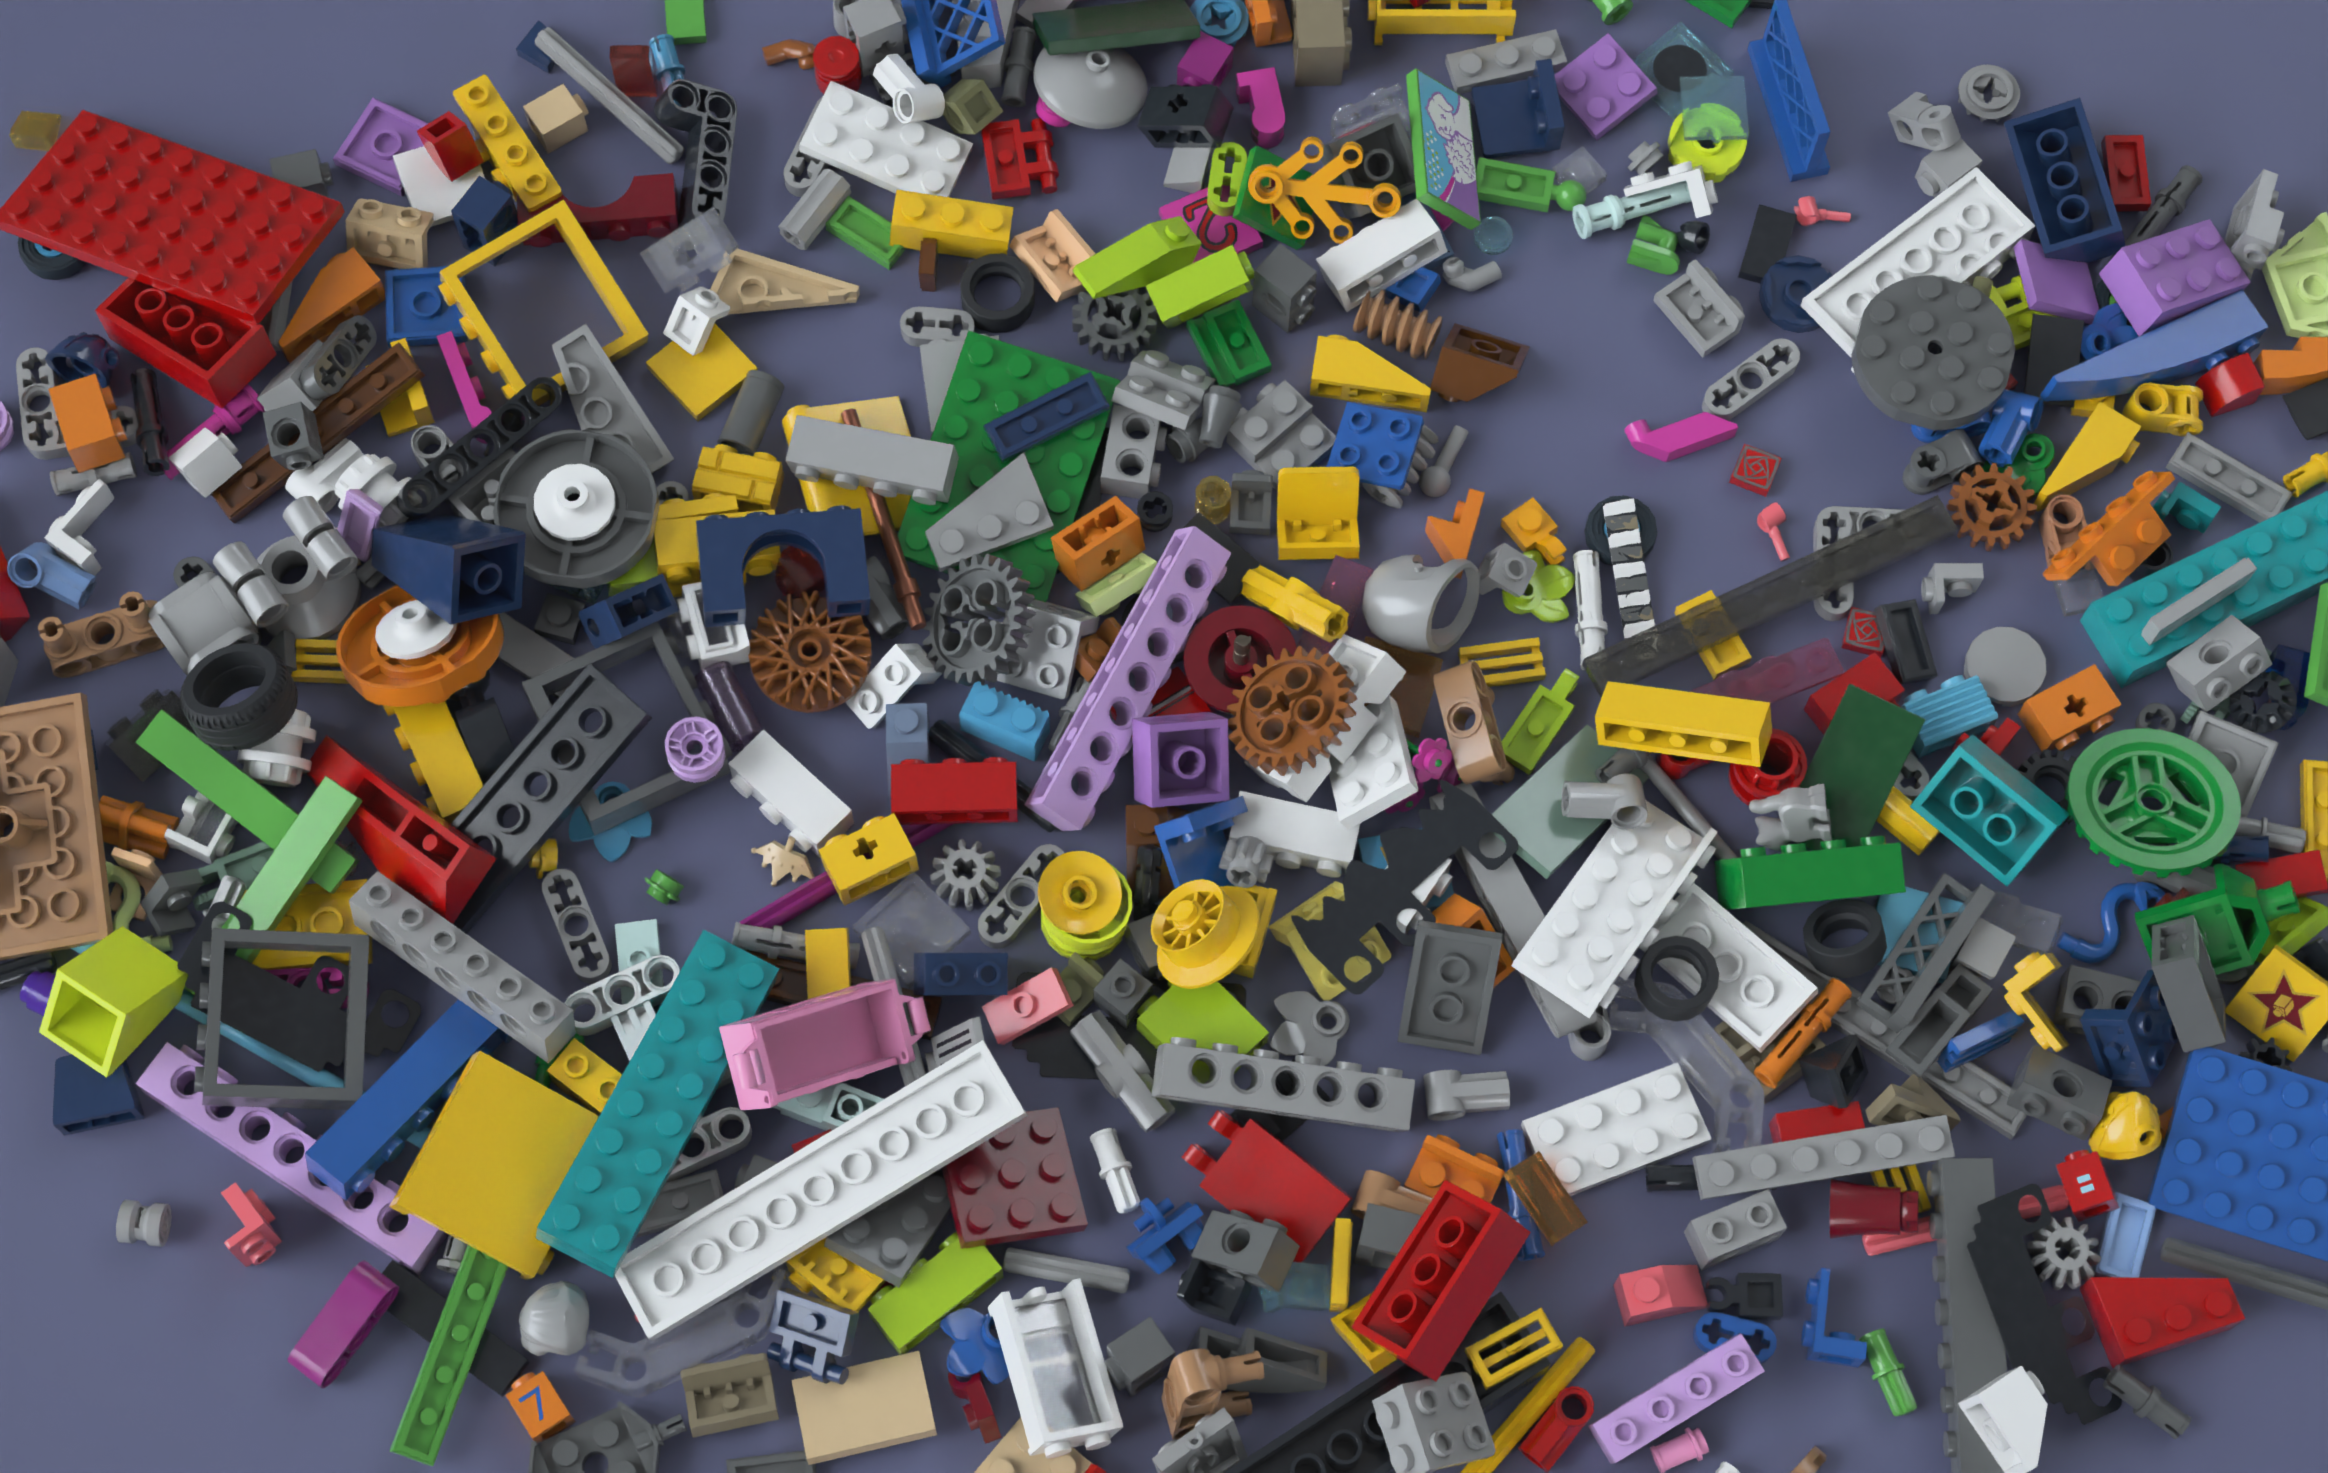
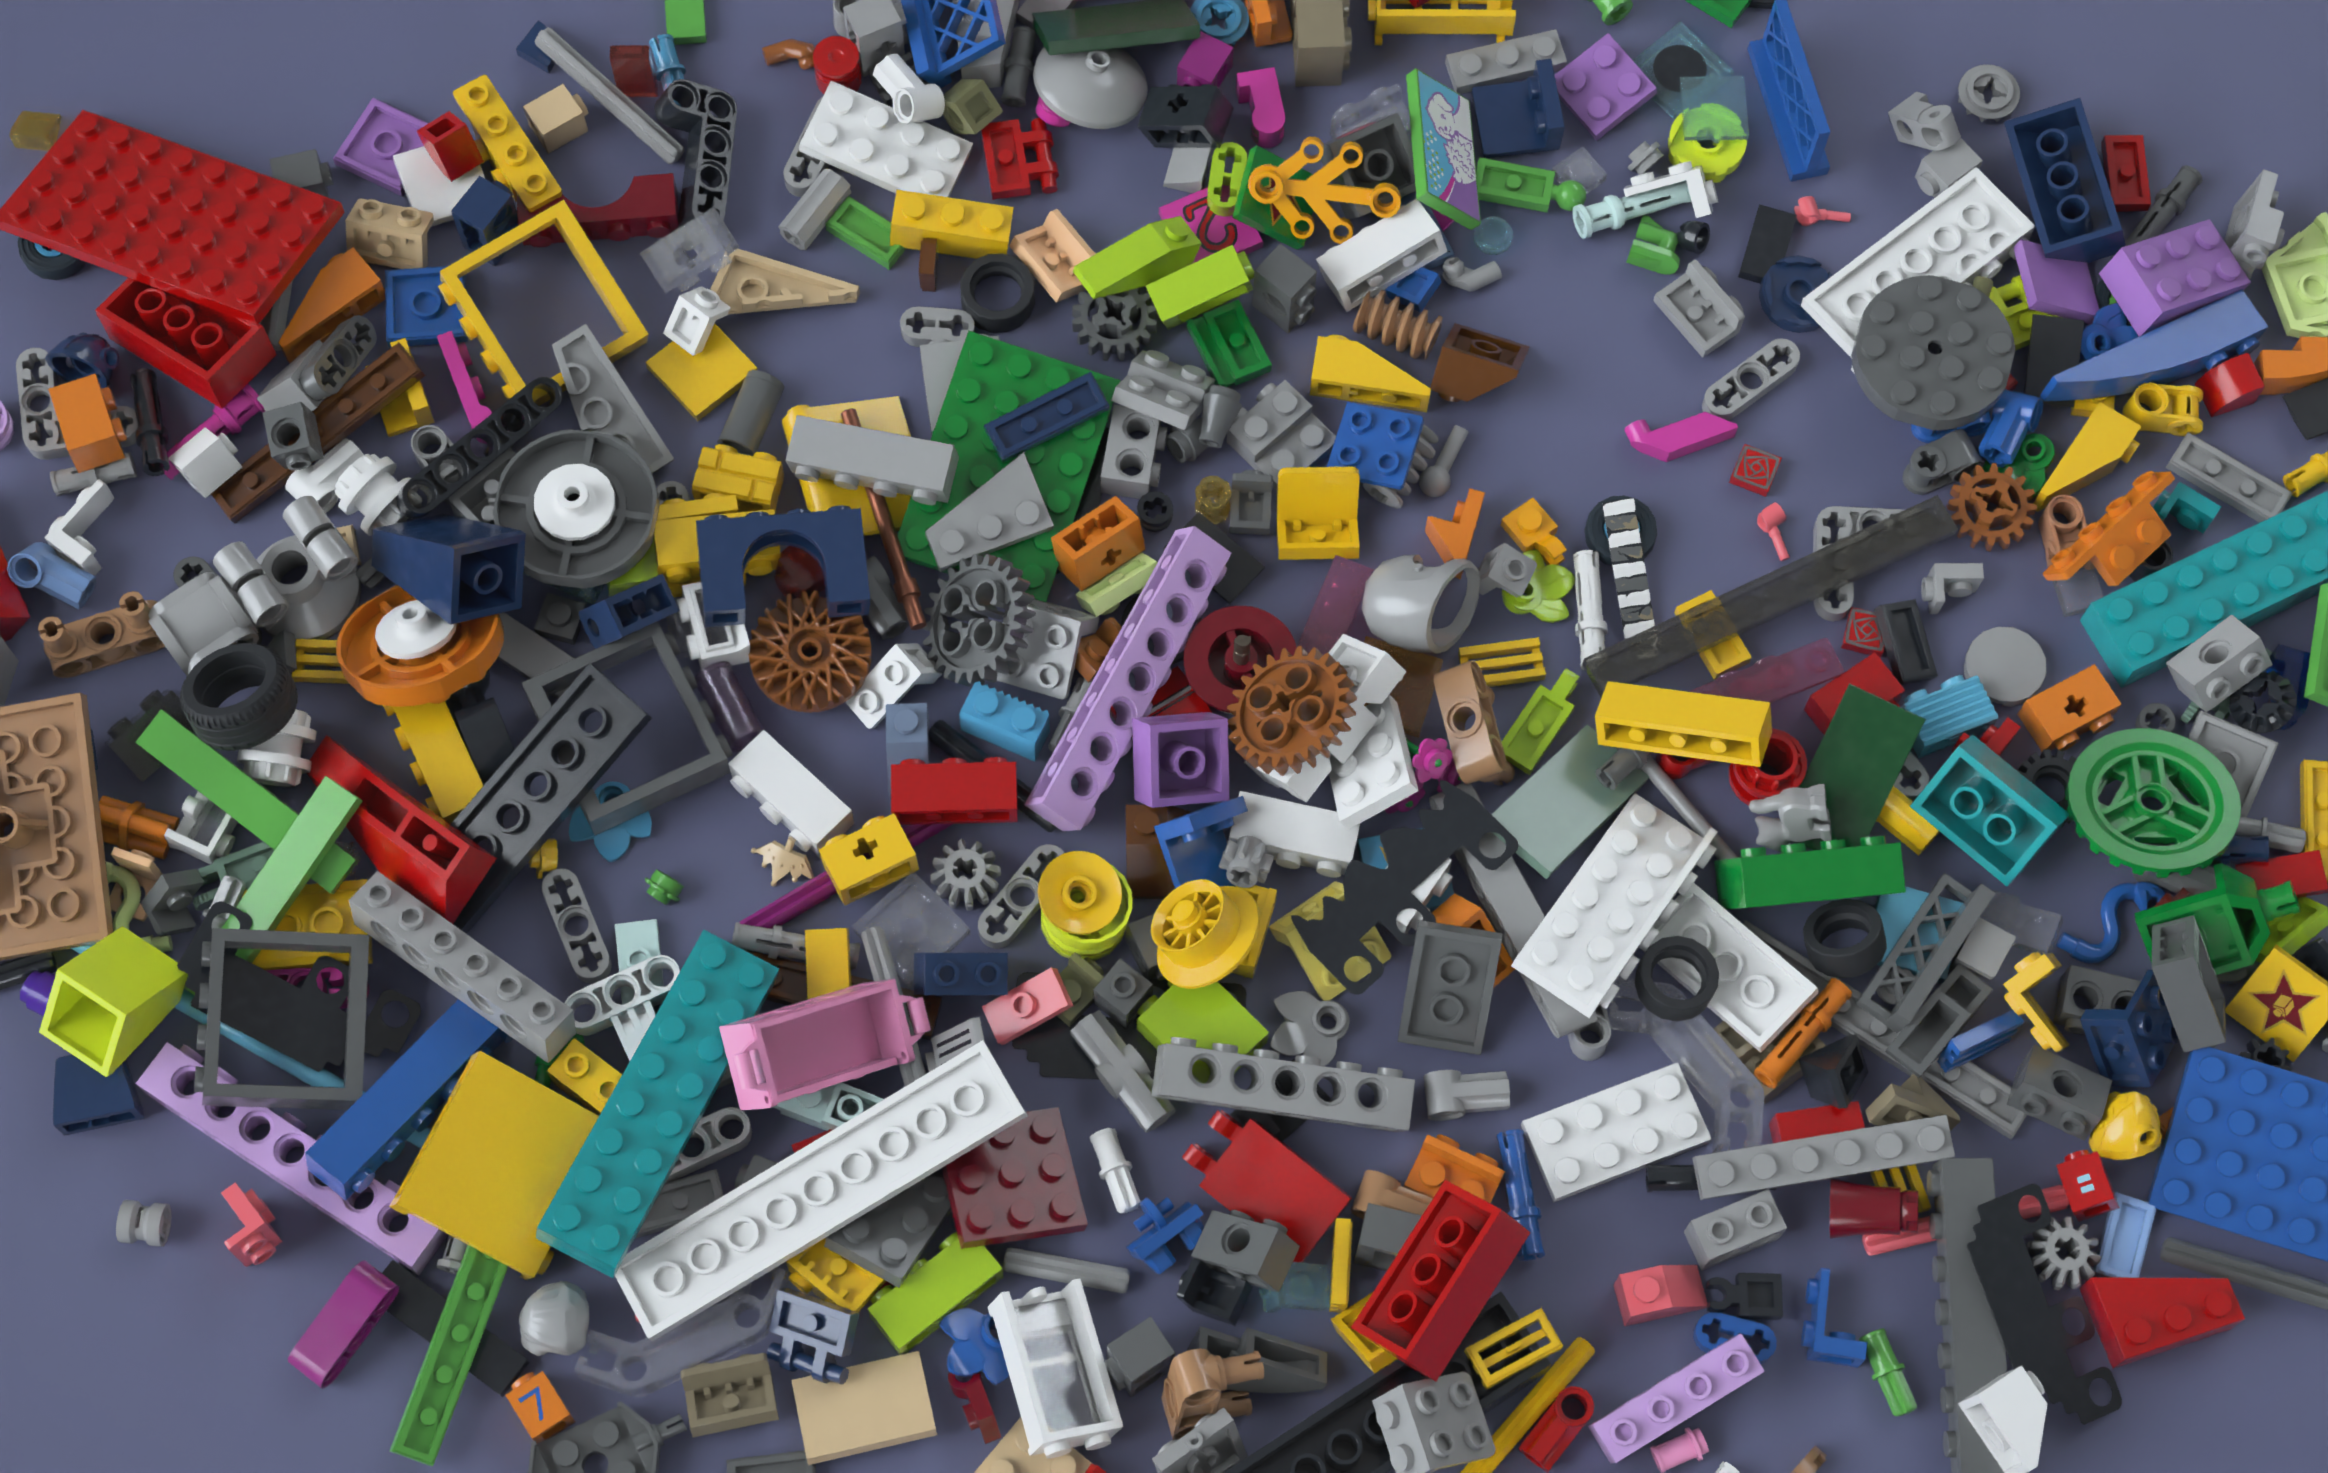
(357, 521): lavender tile -> none
(681, 740): lavender wheel -> none
(1147, 880): black axle -> none
(1295, 603): yellow piece -> none
(1545, 1198): clear orange tile -> none
(1618, 800): light grey piece -> none
(2147, 1401): dark grey pin -> none
(2198, 600): light grey tile -> none

